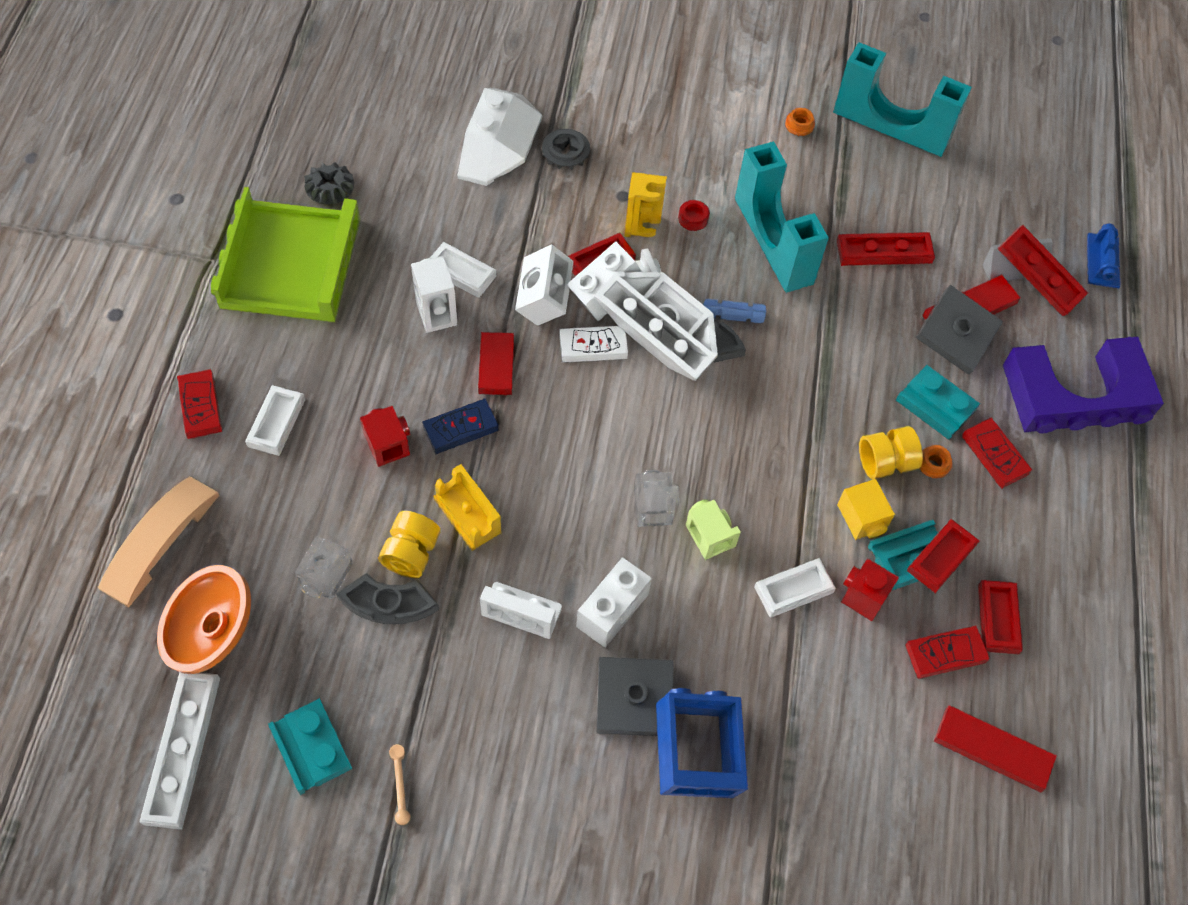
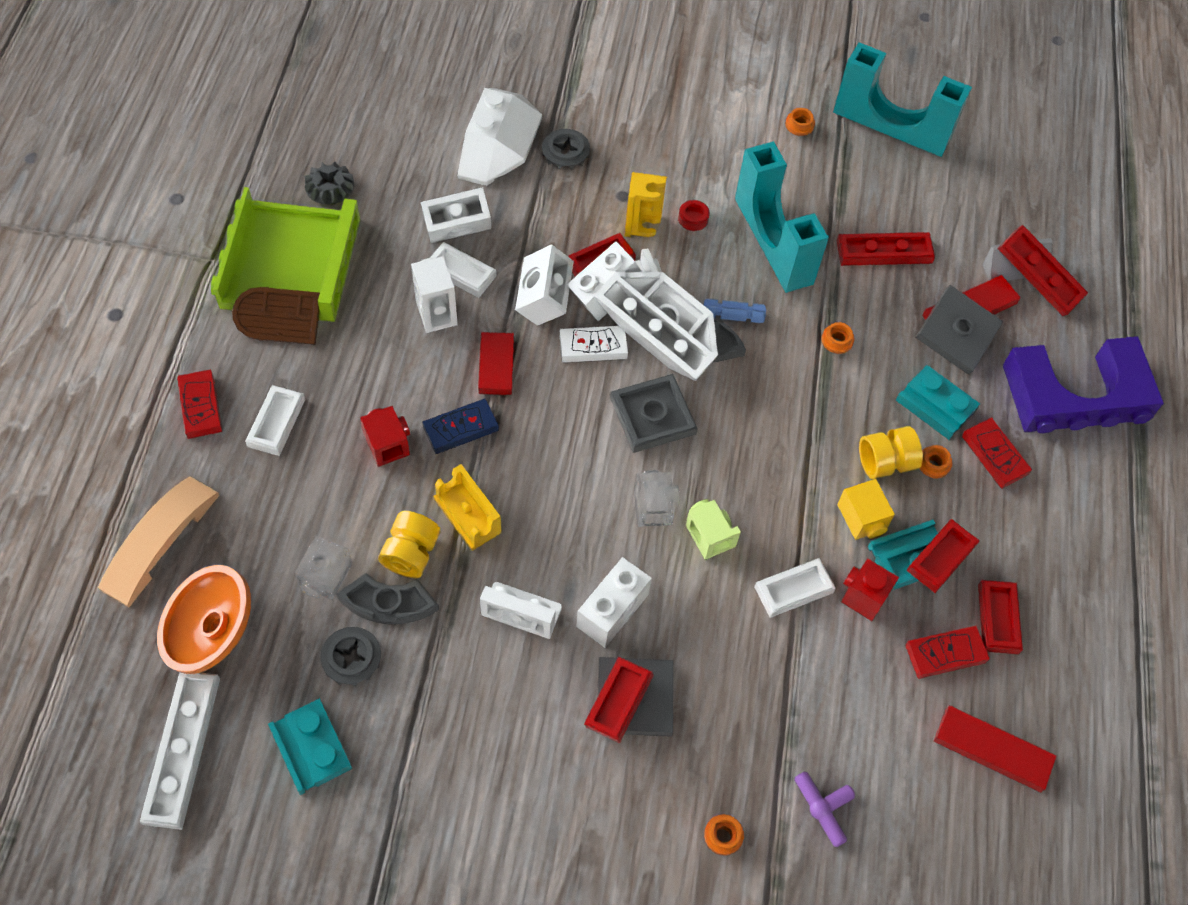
(277, 315): none -> reddish brown window
(344, 642): none -> dark grey gear
(397, 754): light nougat hinge -> none
(456, 215): none -> white brick
(618, 699): none -> red tile
(653, 413): none -> dark grey plate
(723, 784): blue window -> none
(729, 824): none -> orange plate
(822, 808): none -> medium lavender piece
(840, 331): none -> orange plate
(1103, 257): blue hinge -> none

